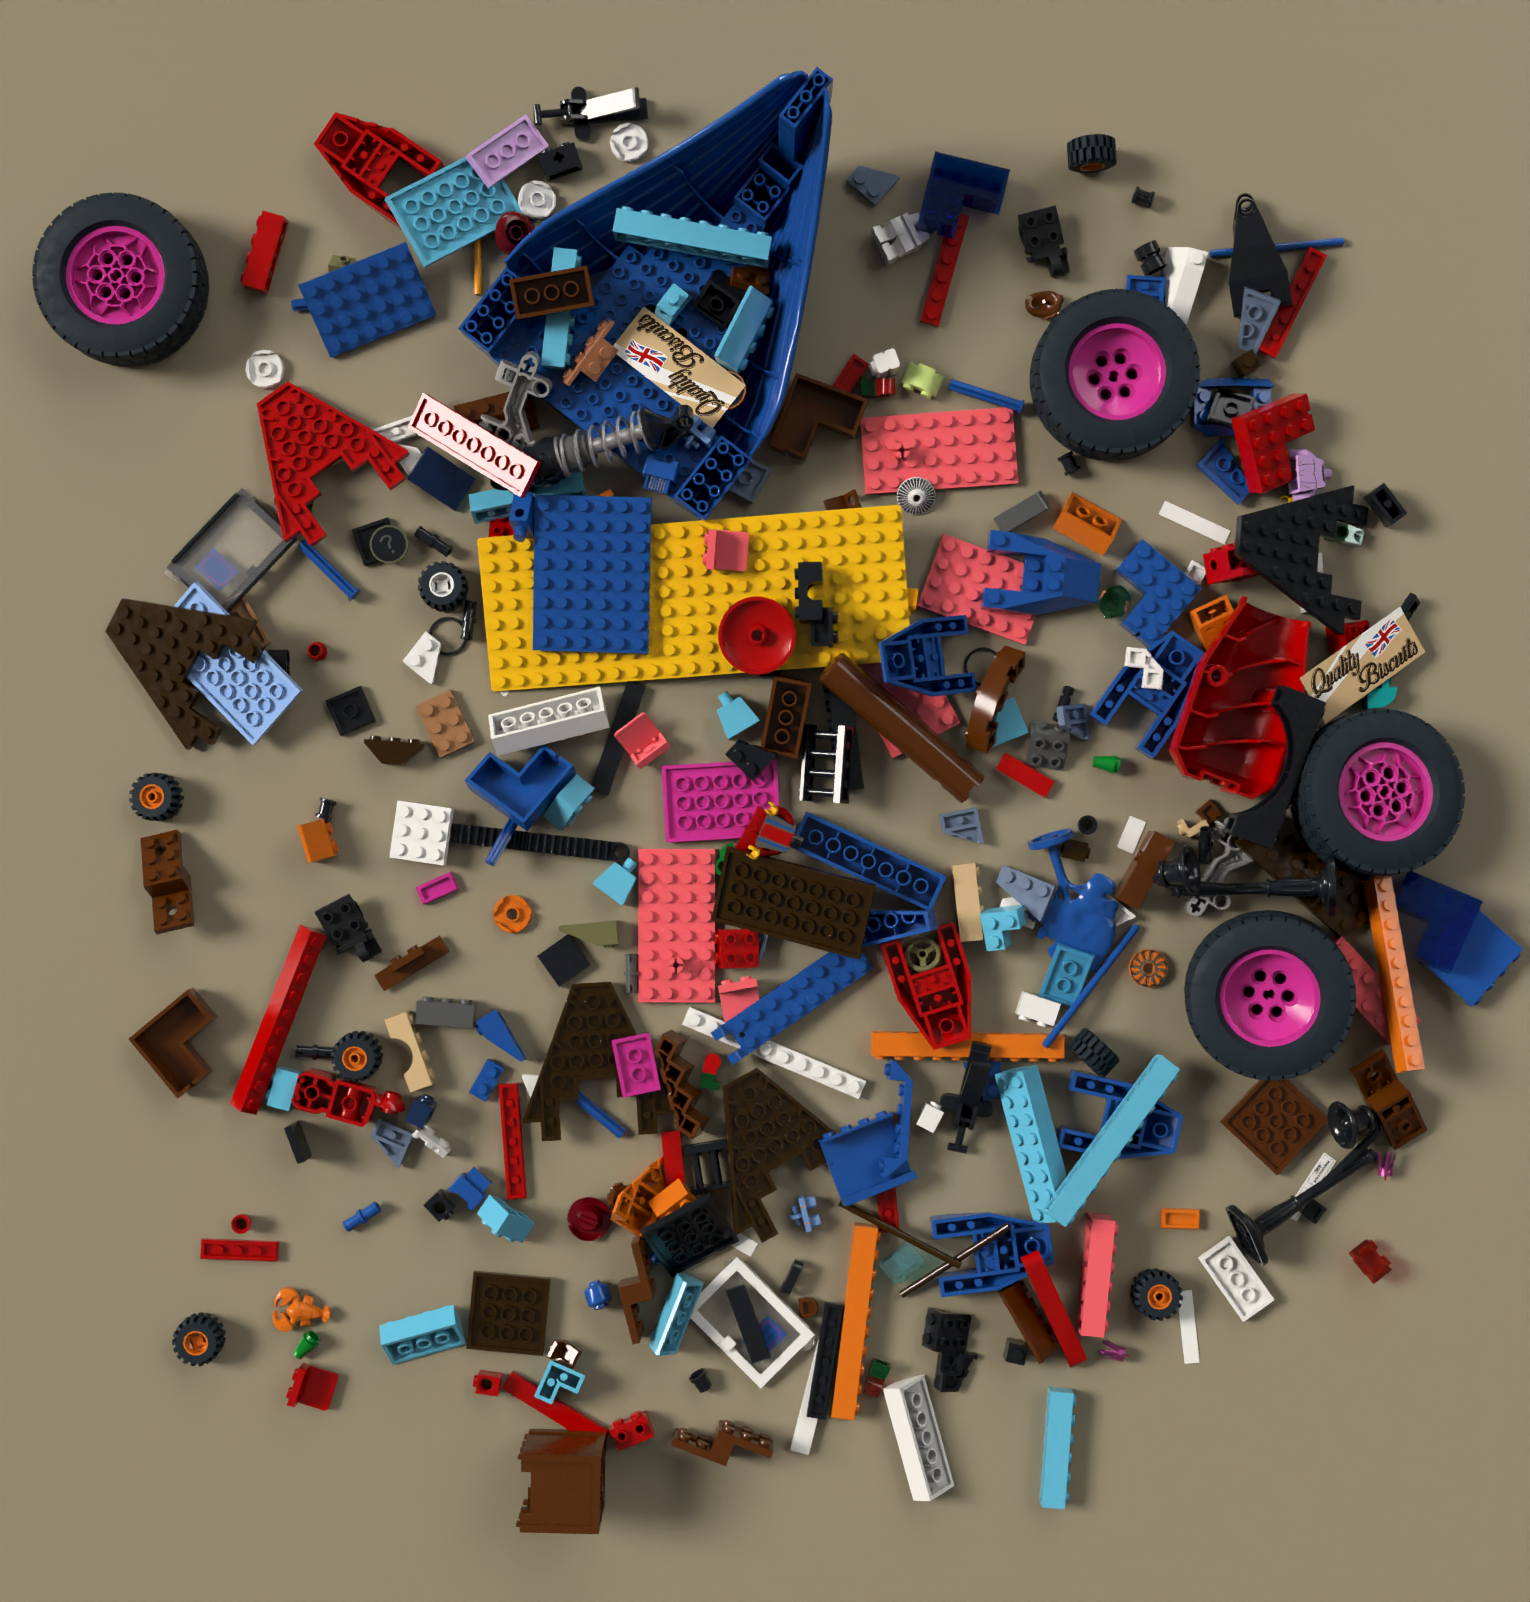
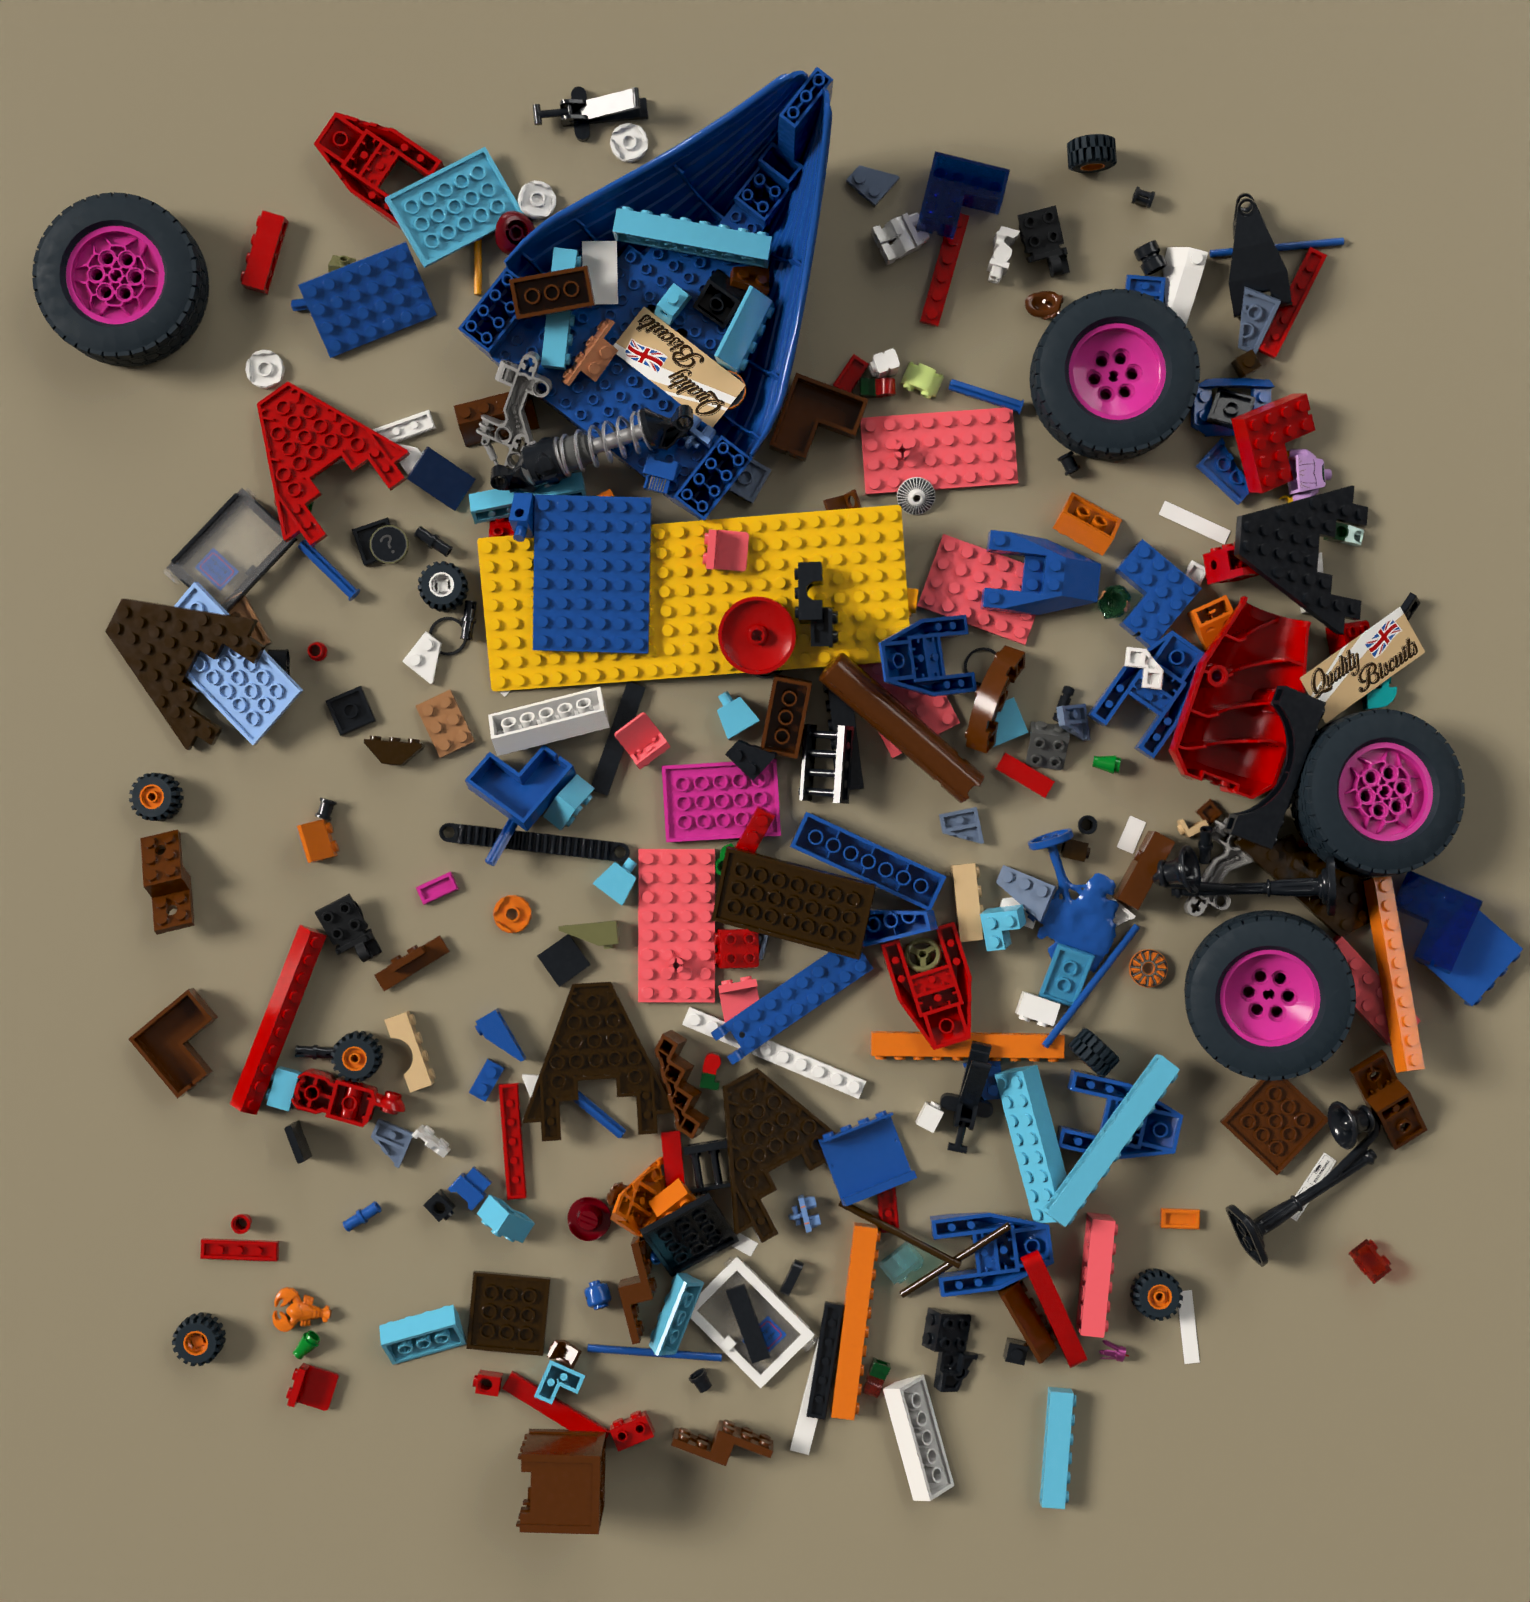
(421, 833): white plate -> none
(421, 1111): dark blue brick -> none
(446, 1012): dark grey brick -> none
(474, 445): plate -> none
(507, 151): lavender plate -> none
(570, 161): black brick -> none
(602, 265): none -> white sticker
(631, 973): dark grey pin -> none
(636, 1064): dark pink plate -> none
(649, 1352): none -> blue piece
(775, 833): torso -> none
(808, 1307): reddish brown tile -> none
(889, 1164): blue slope -> none
(1002, 253): none -> white hips
(1022, 512): dark grey beam -> none
(1236, 1278): white plate -> none
(1313, 1211): black tile -> none
(1385, 505): black brick -> none
(1385, 1170): flat silver piece -> none

